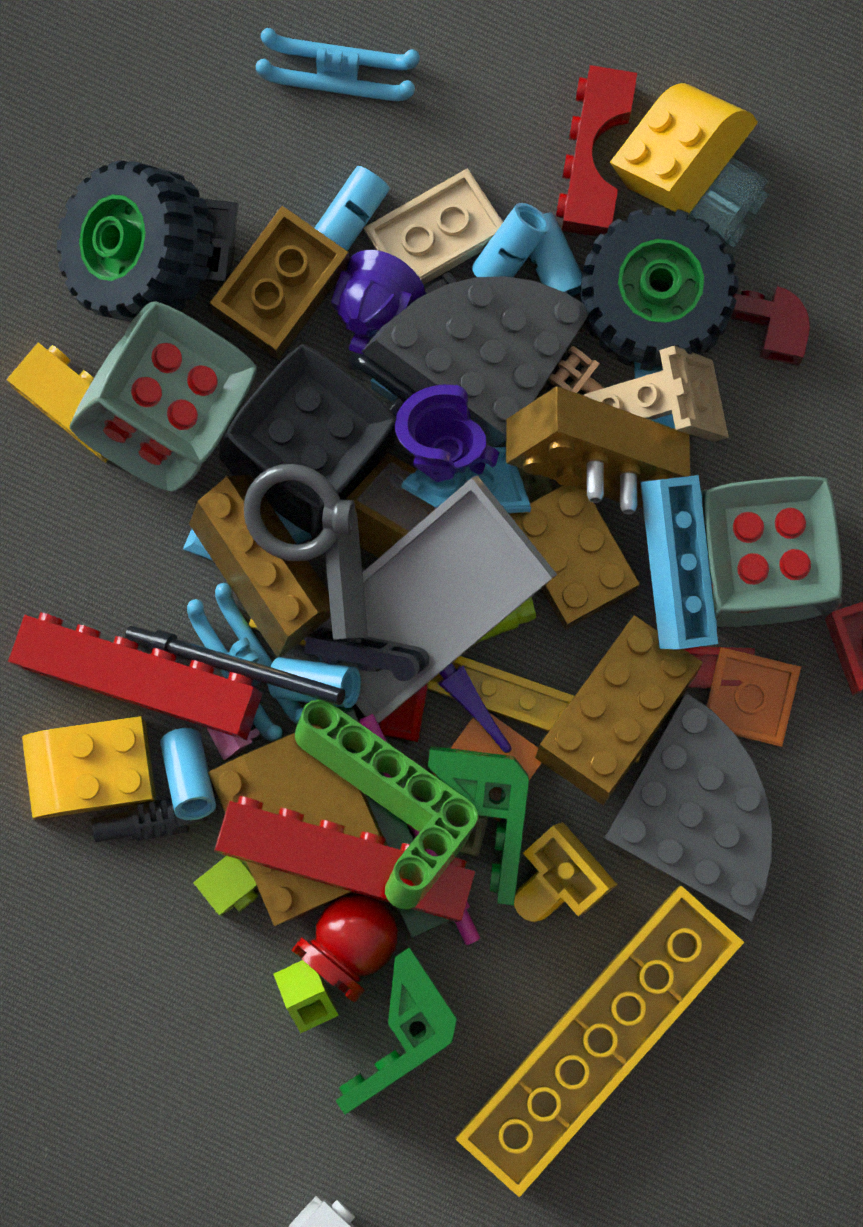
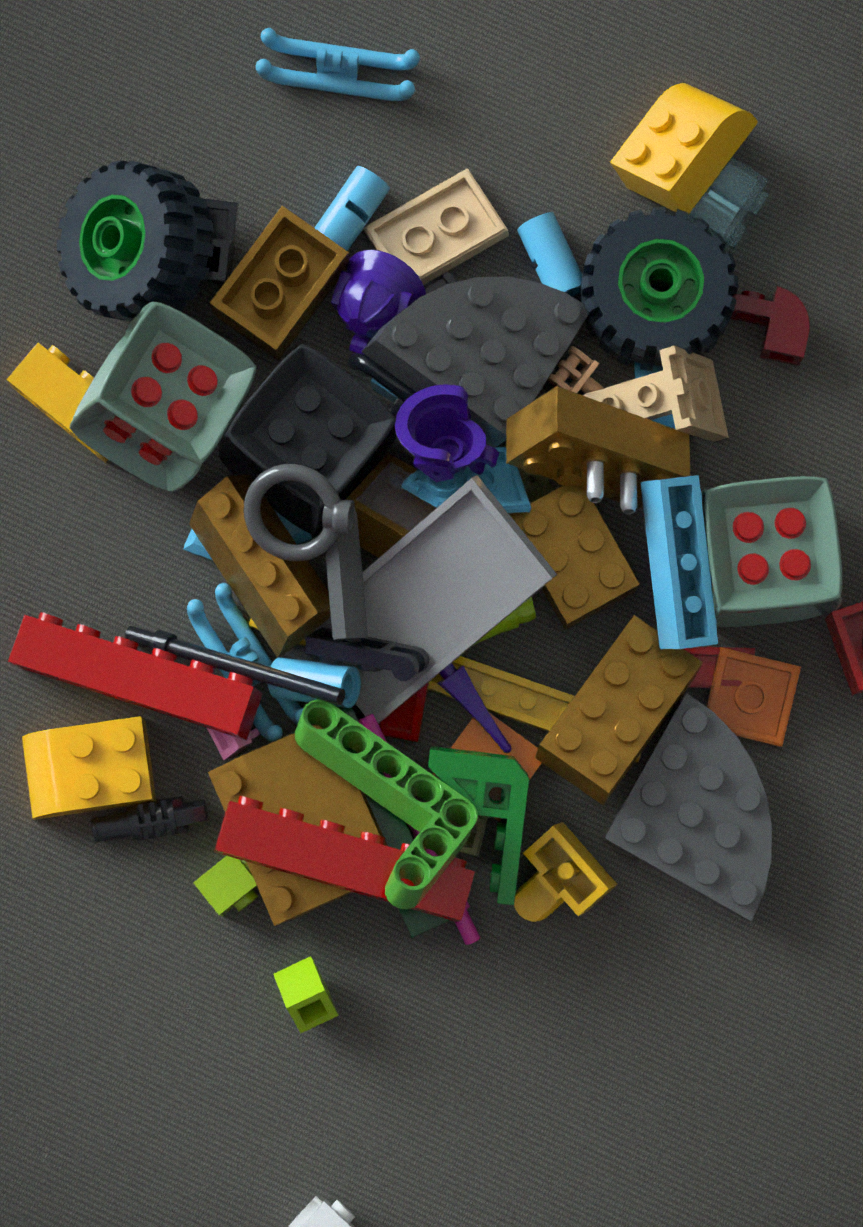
(187, 774): medium azure pin -> none
(351, 941): red tile -> none
(411, 1000): green bracket -> none
(512, 242): medium azure pin -> none
(599, 1040): yellow brick -> none
(606, 104): red arch -> none

